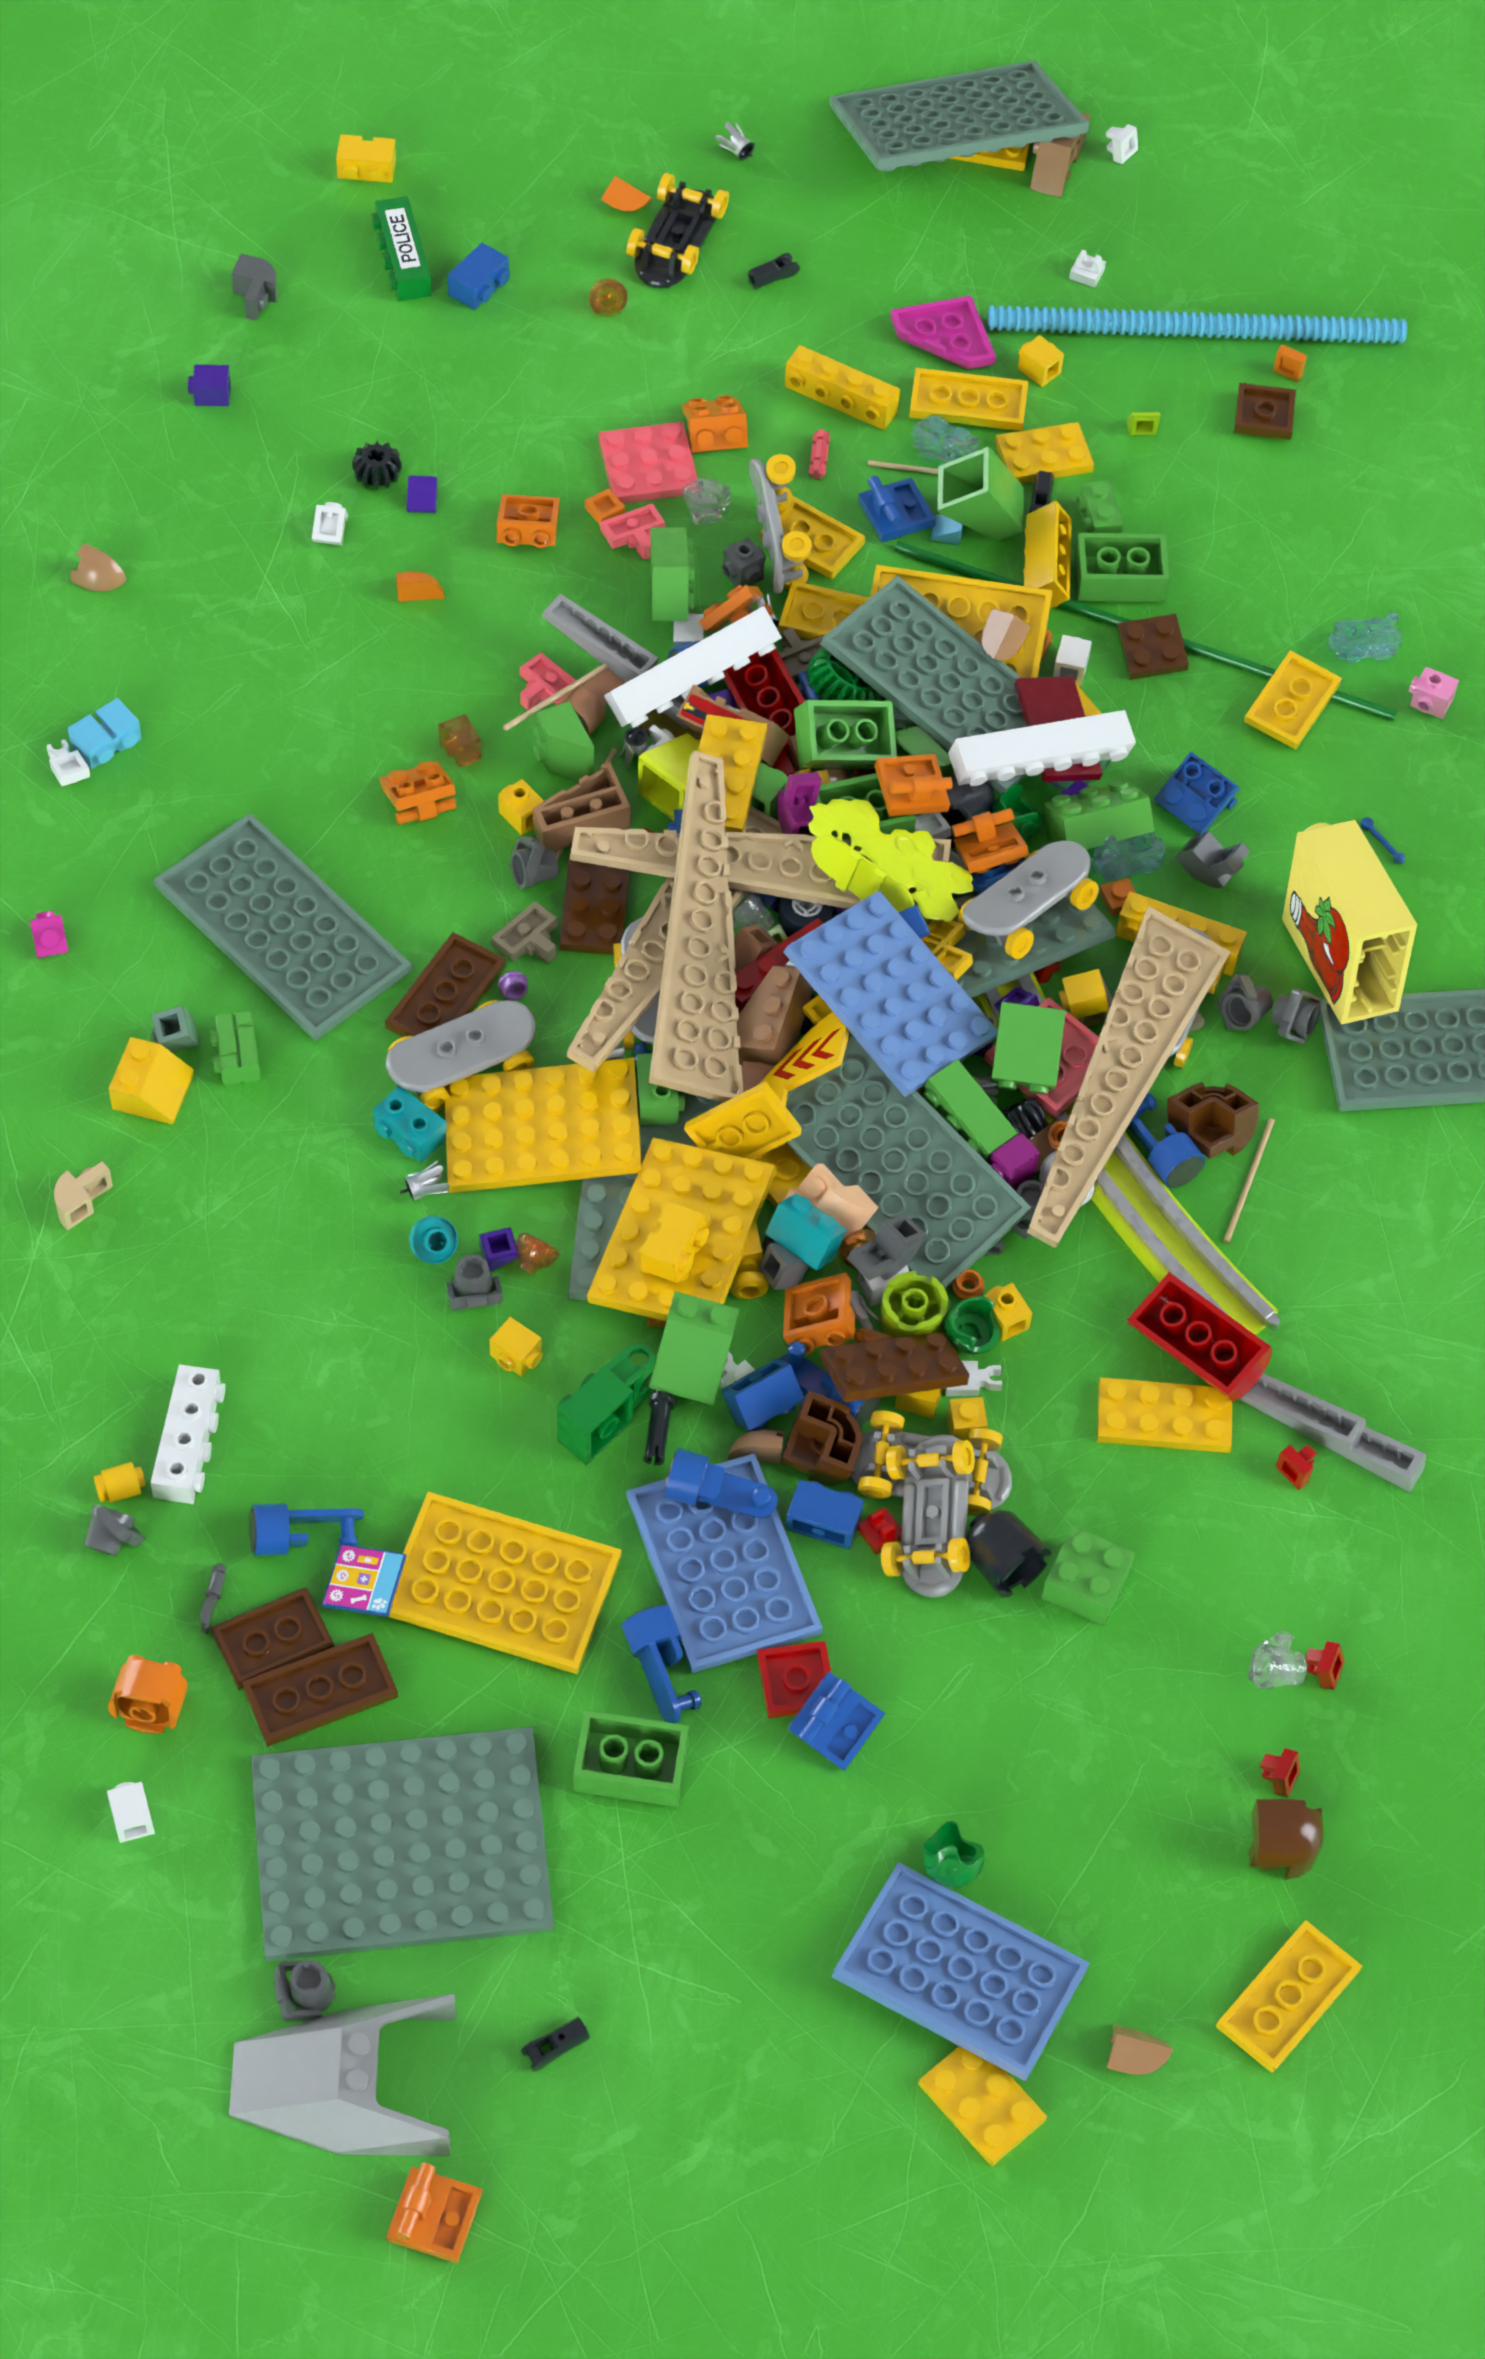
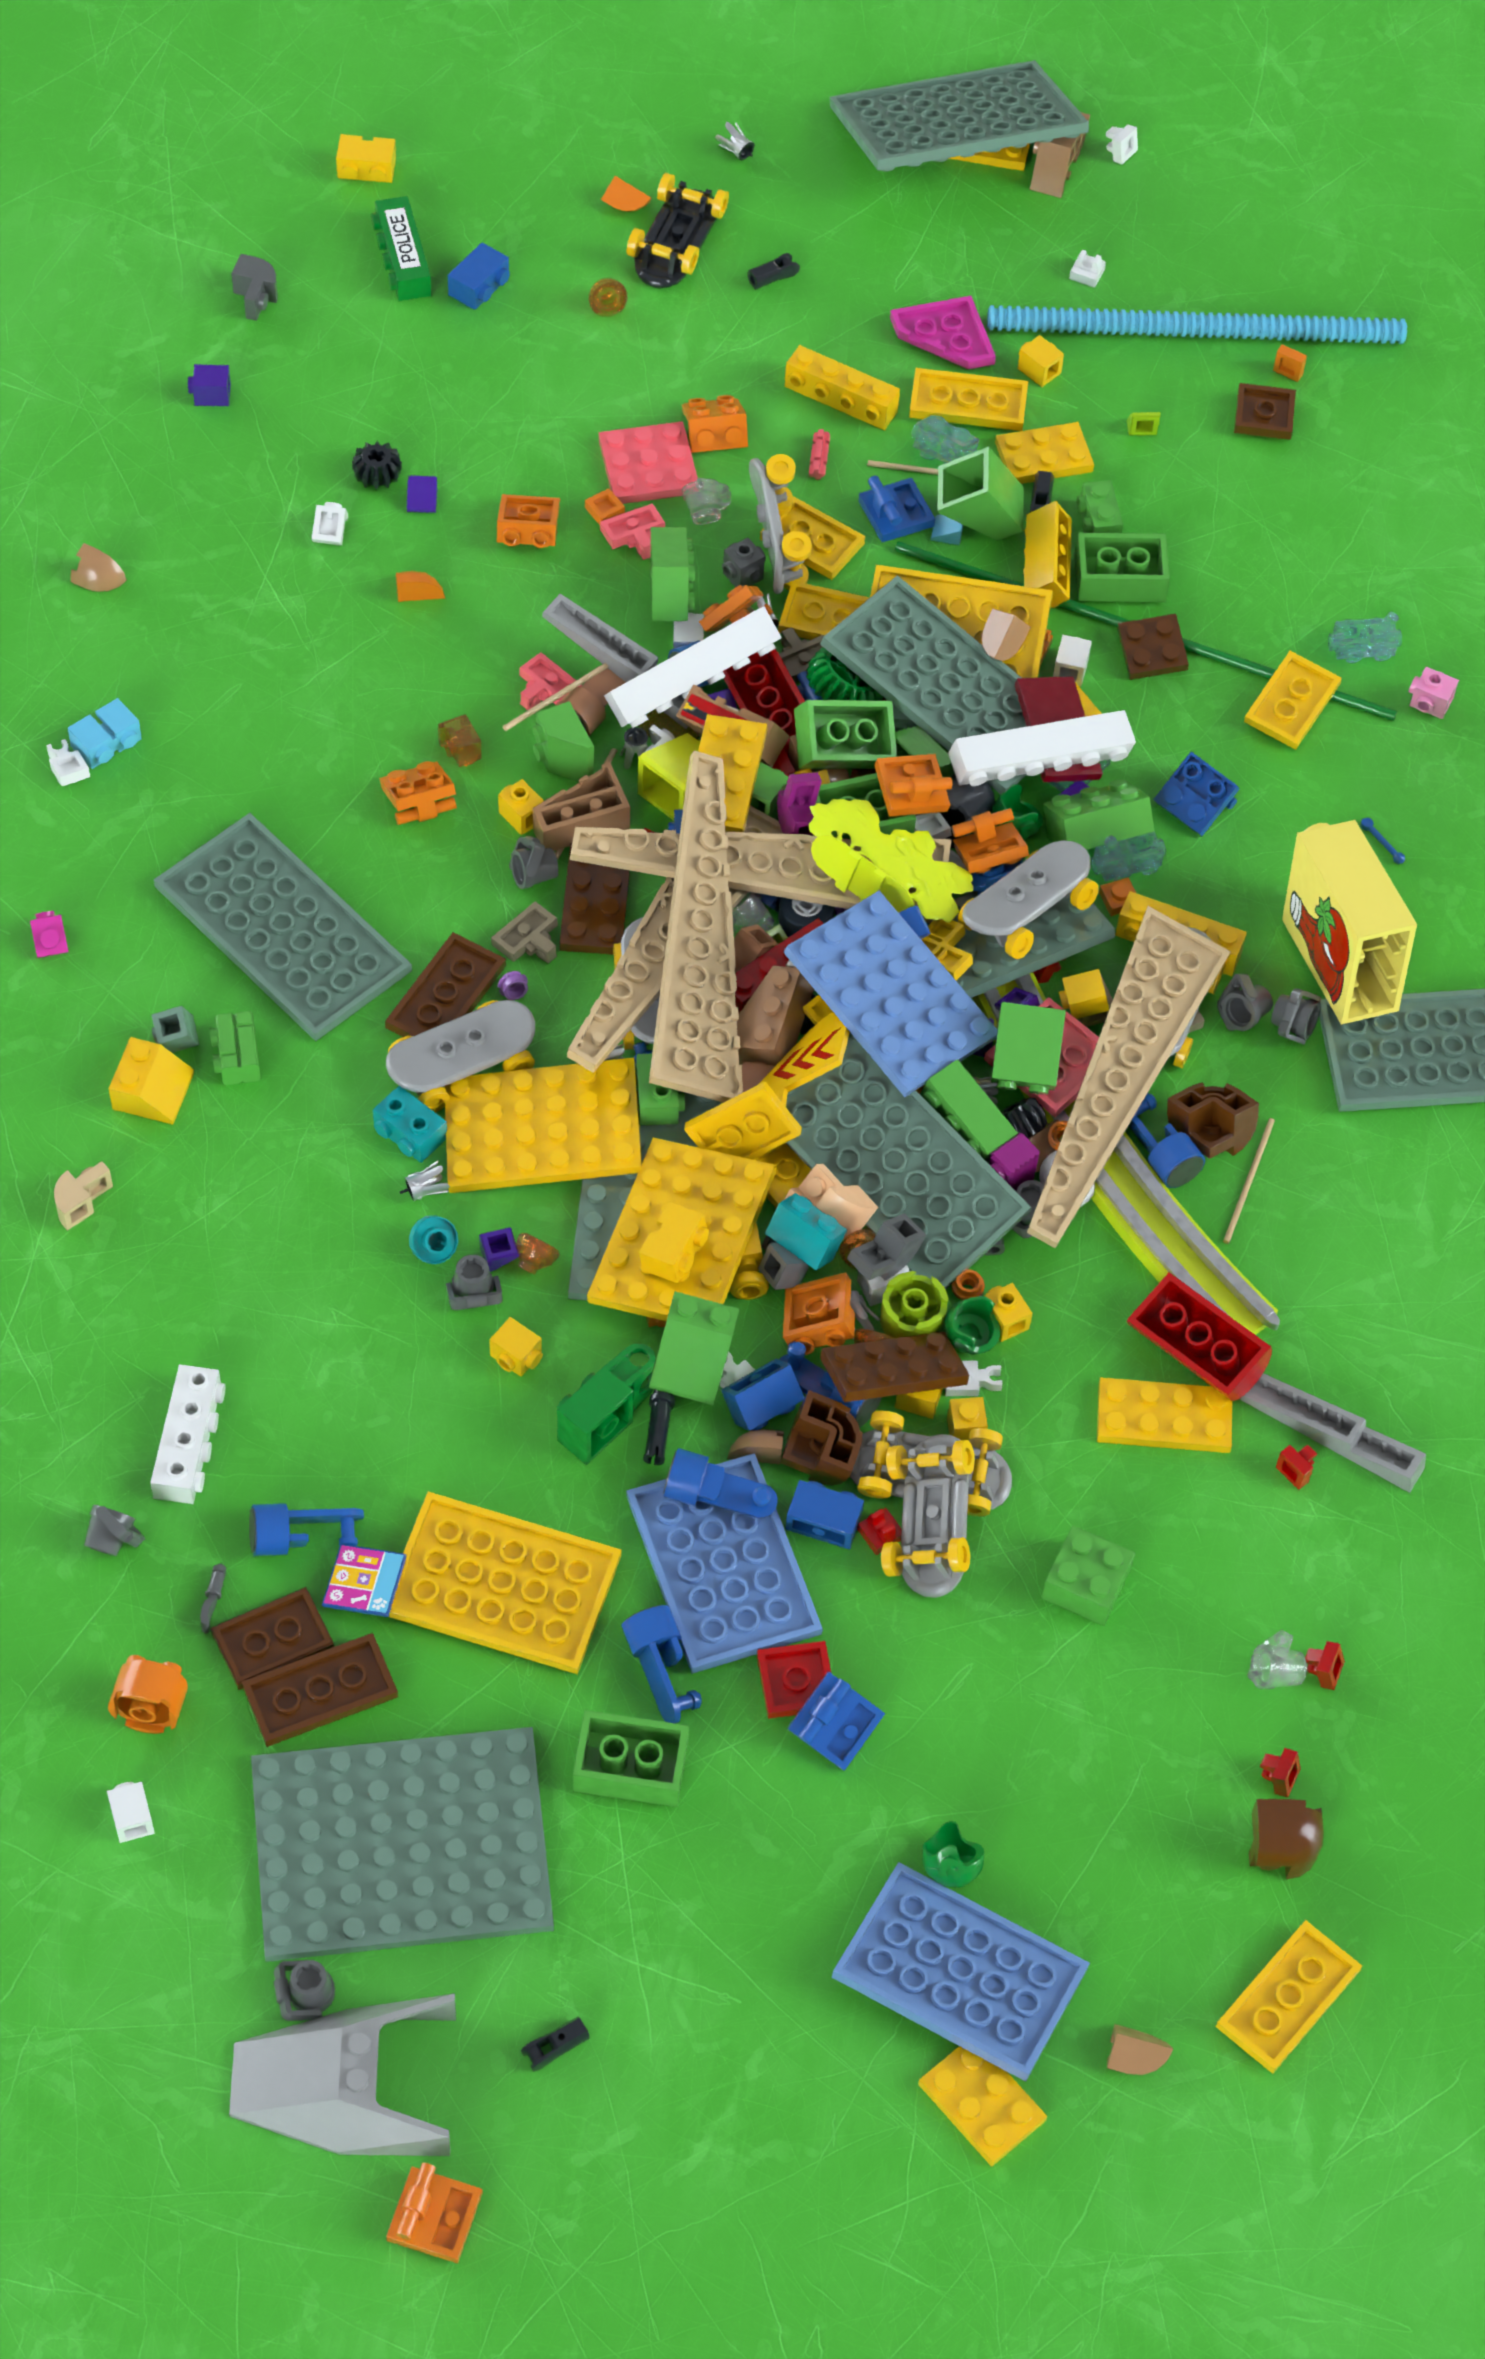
(119, 1482): yellow brick -> none
(1005, 1551): black cylinder -> none
(1209, 861): dark grey brick -> none

